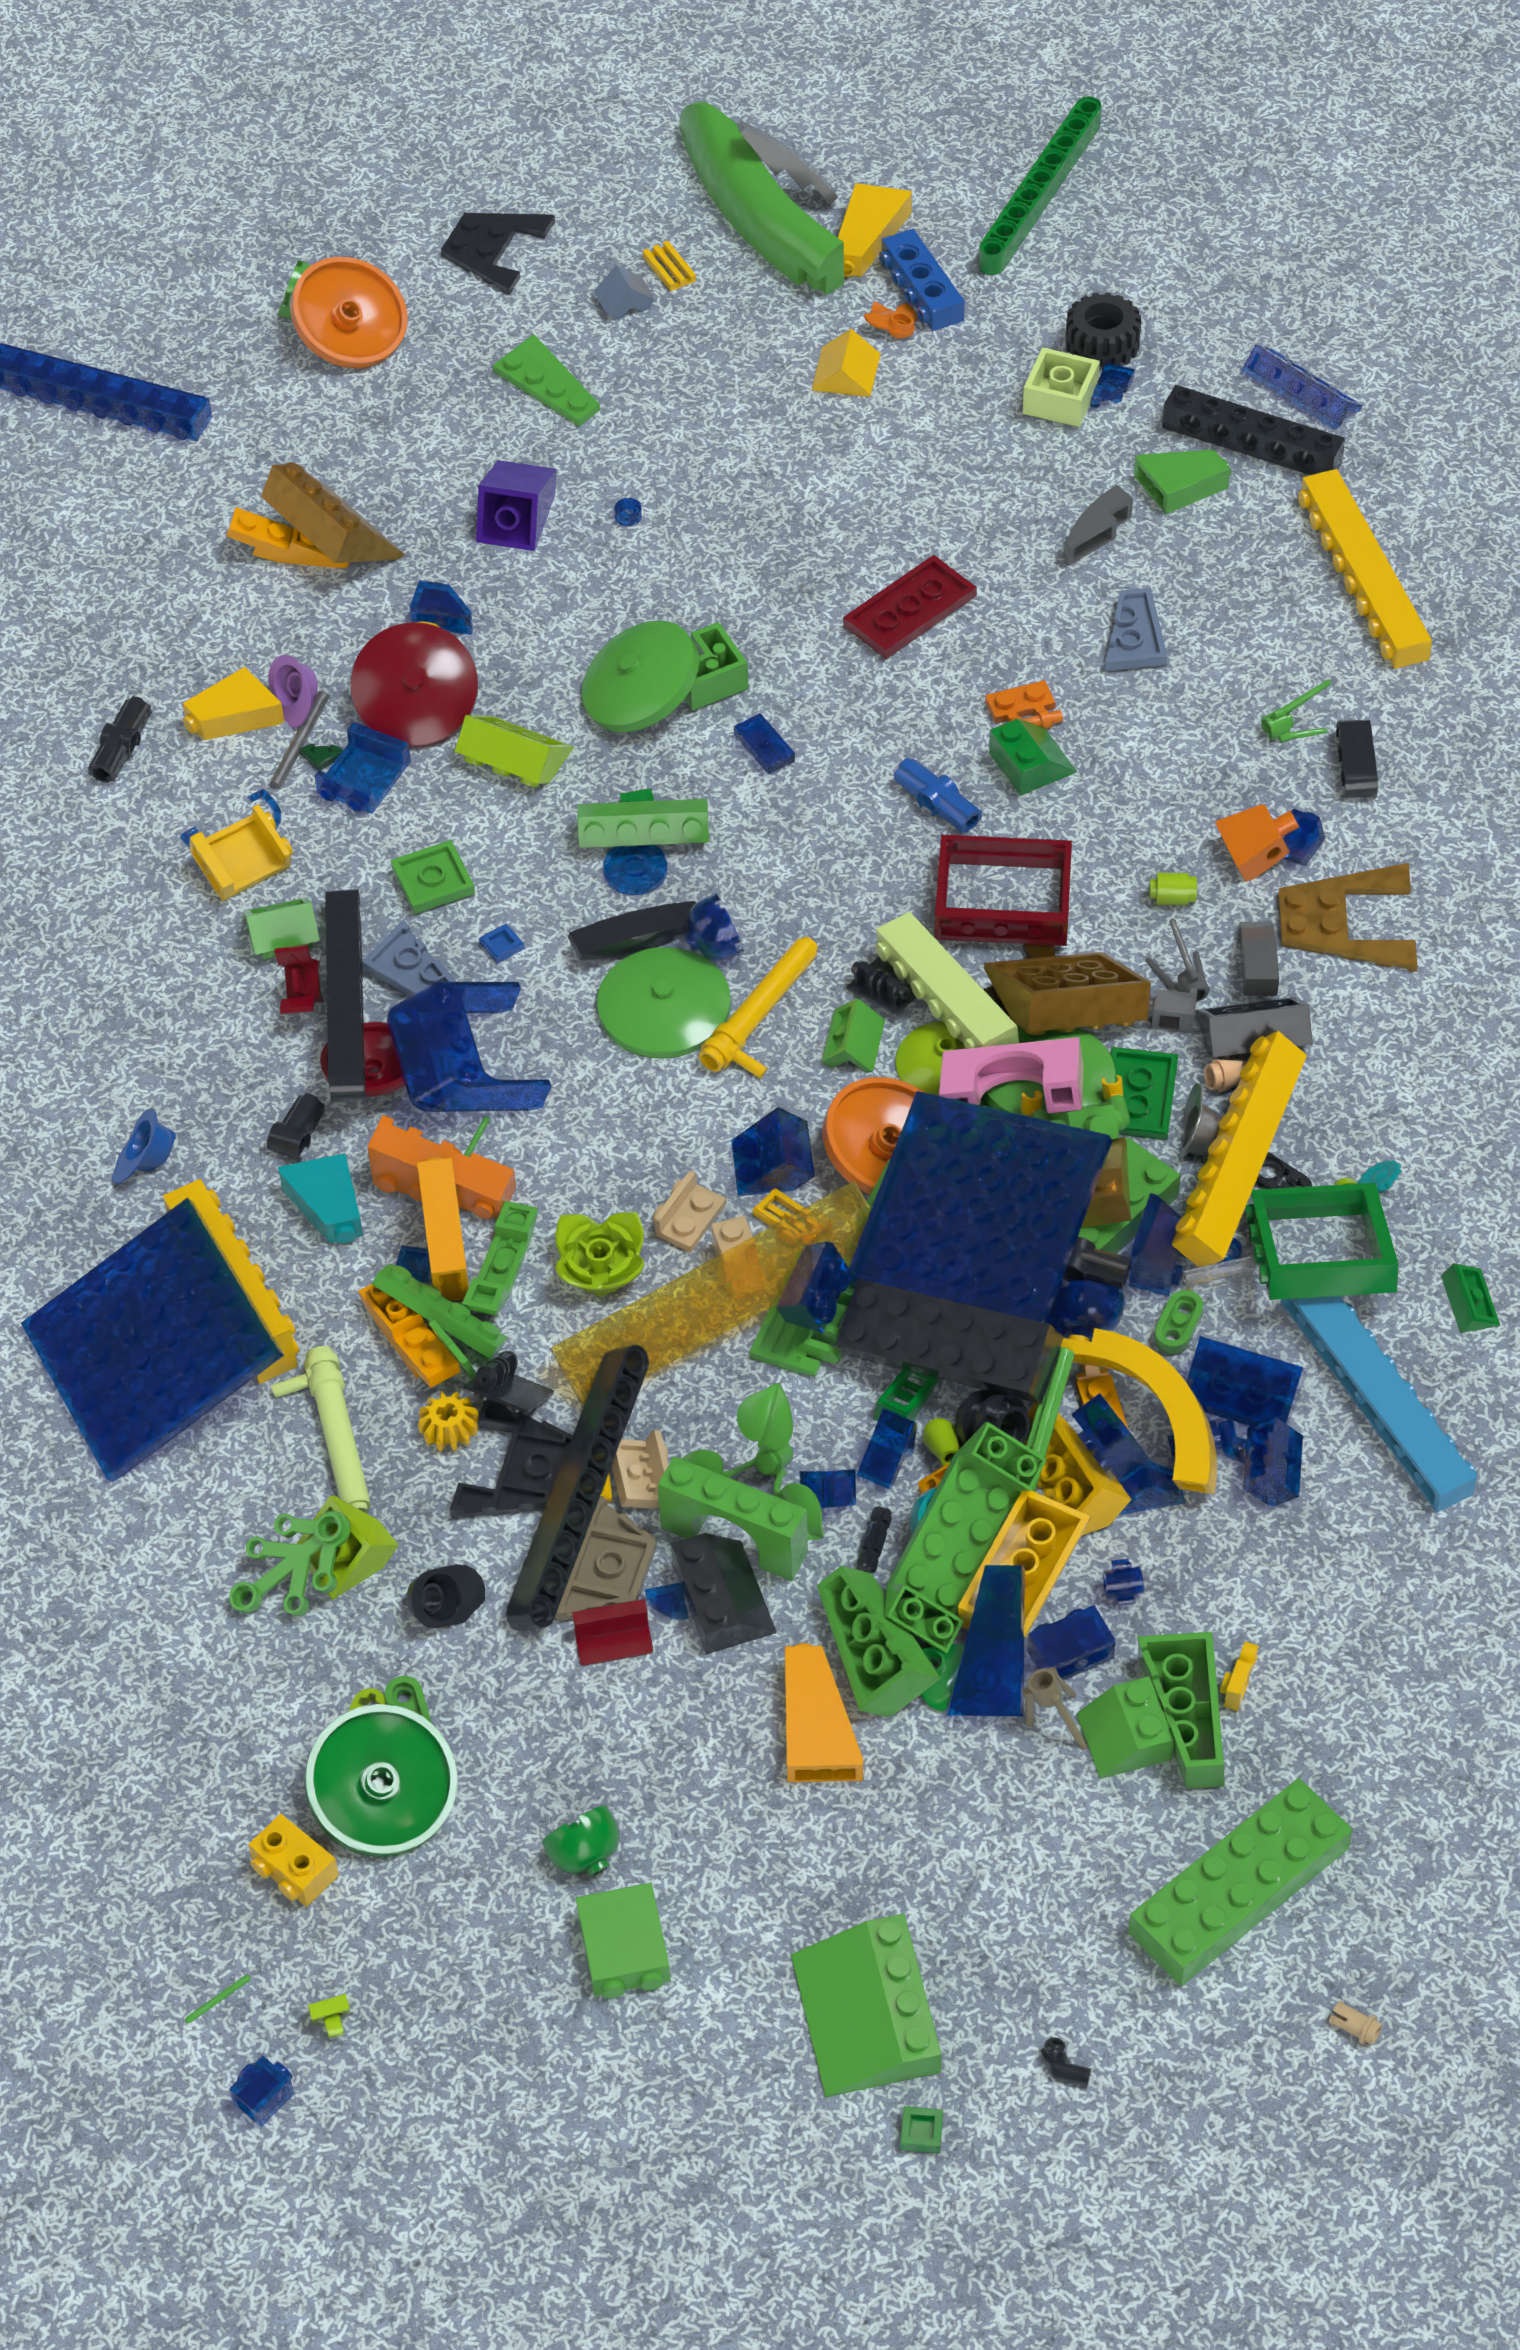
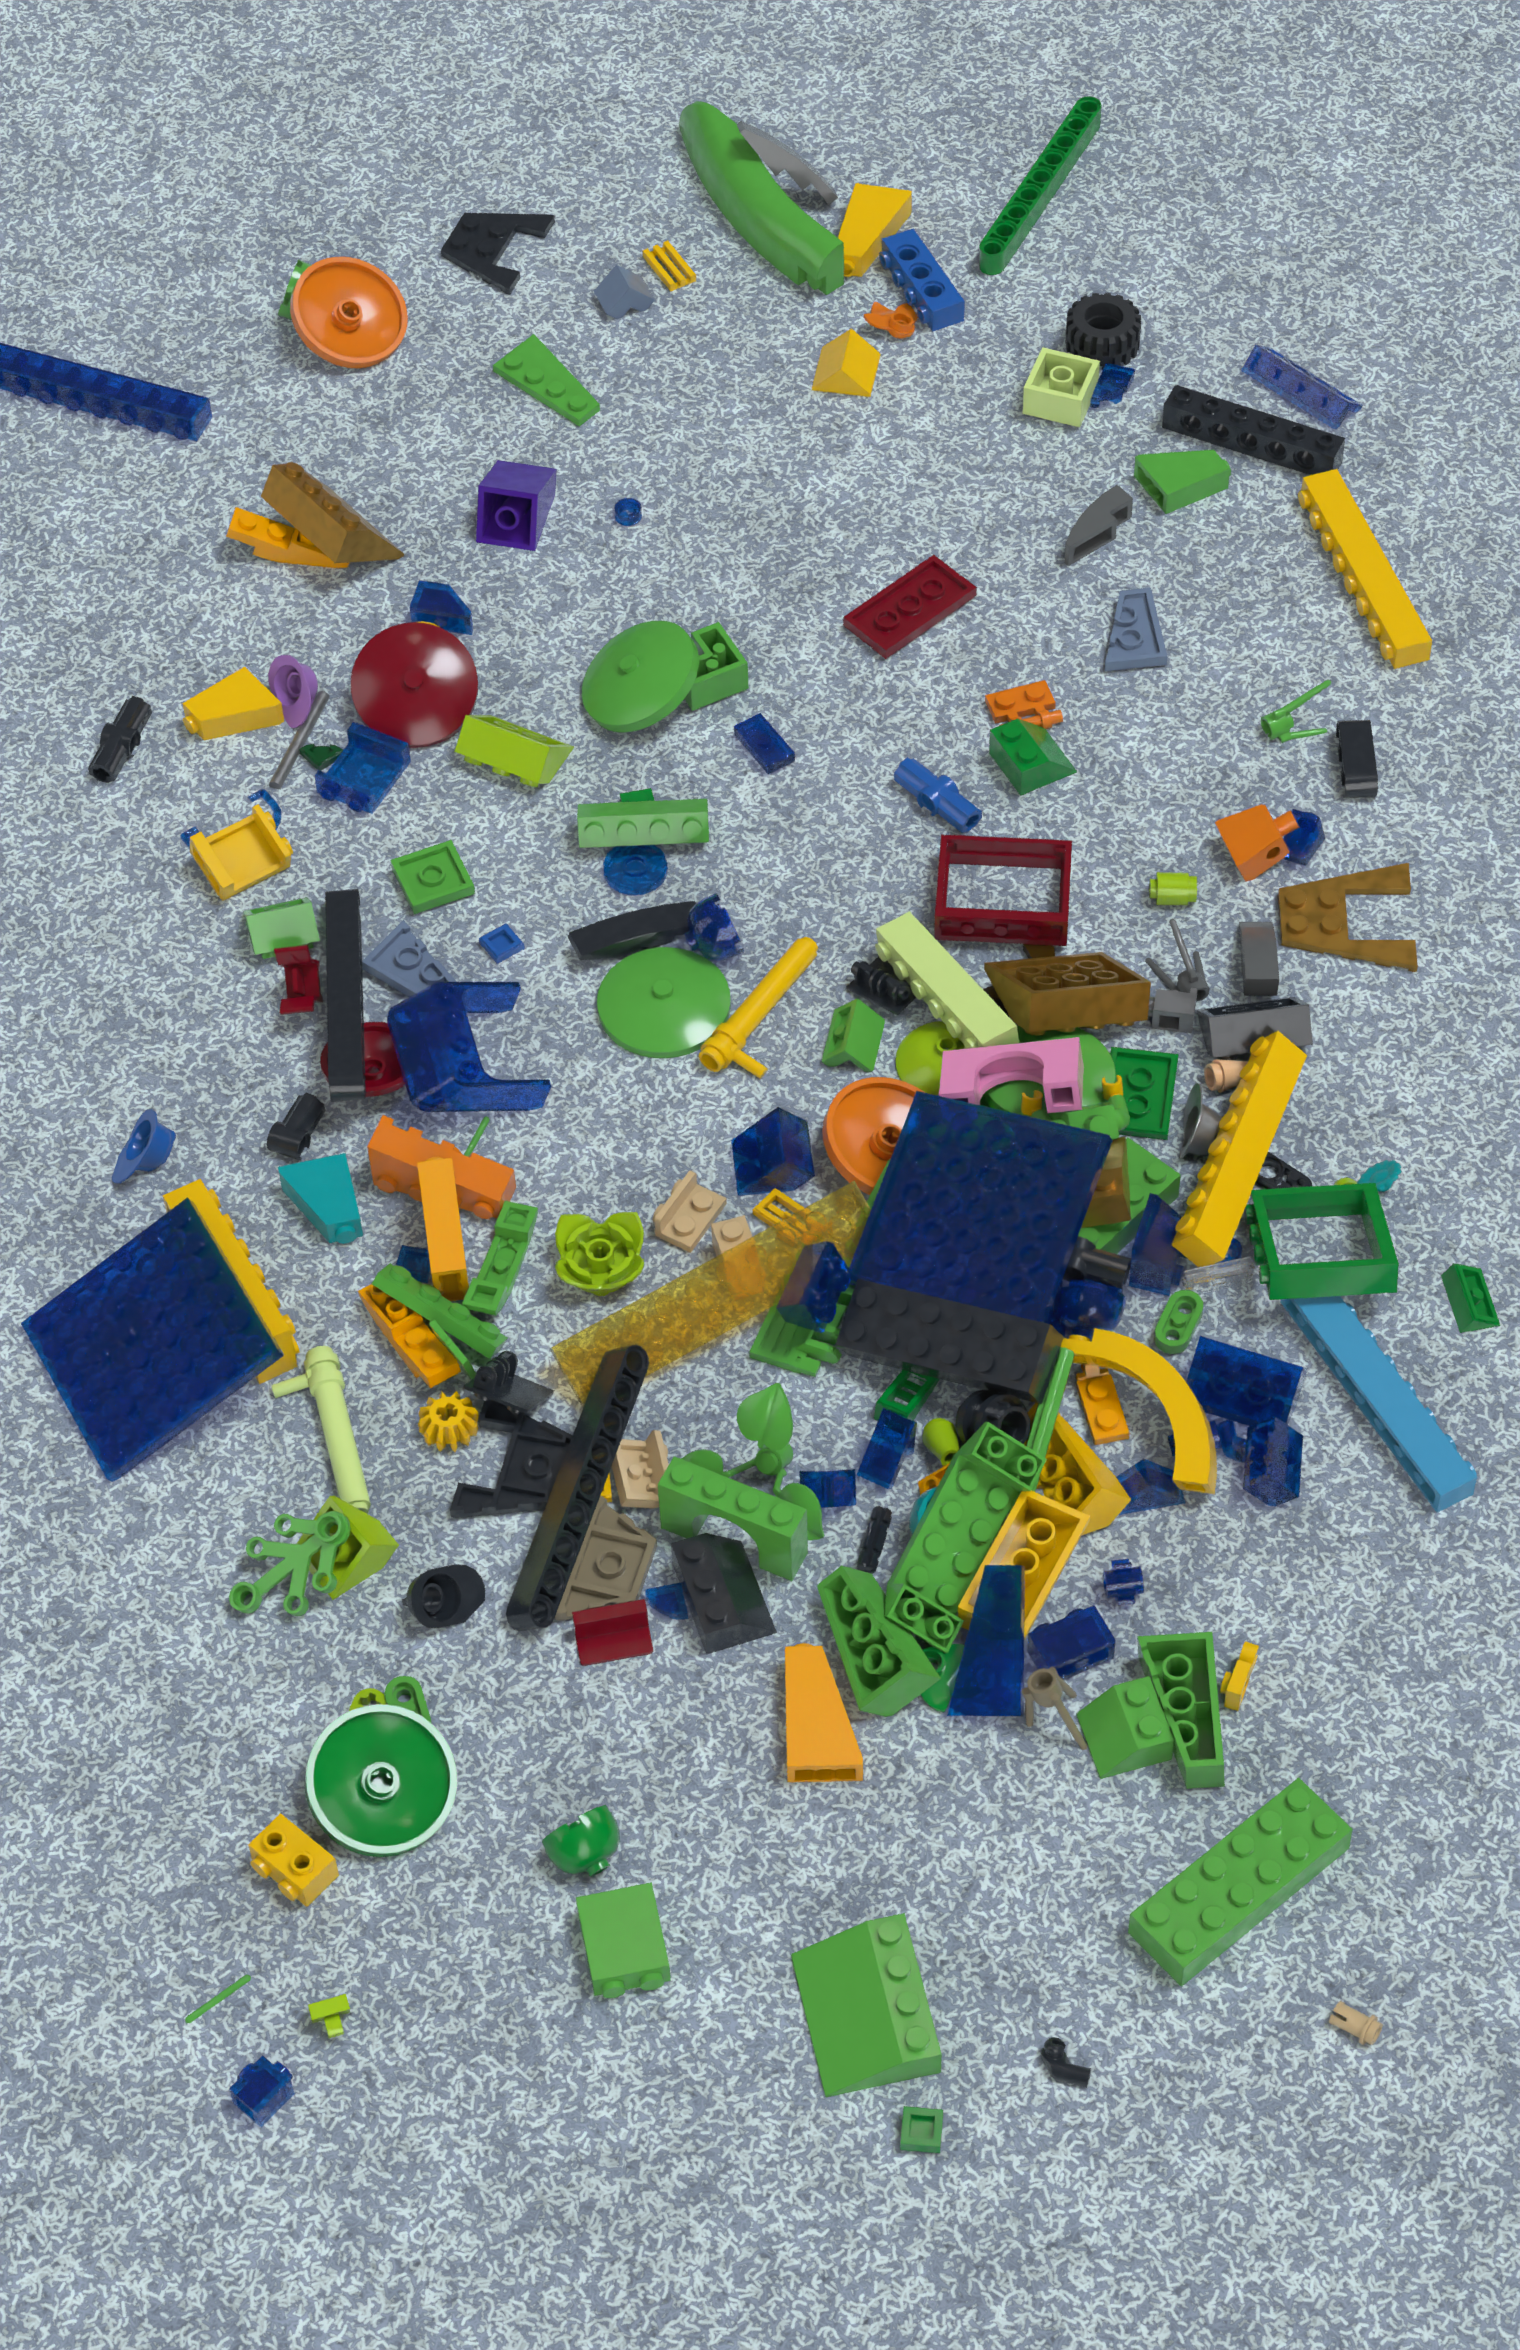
(1110, 1436): clear blue brick -> none

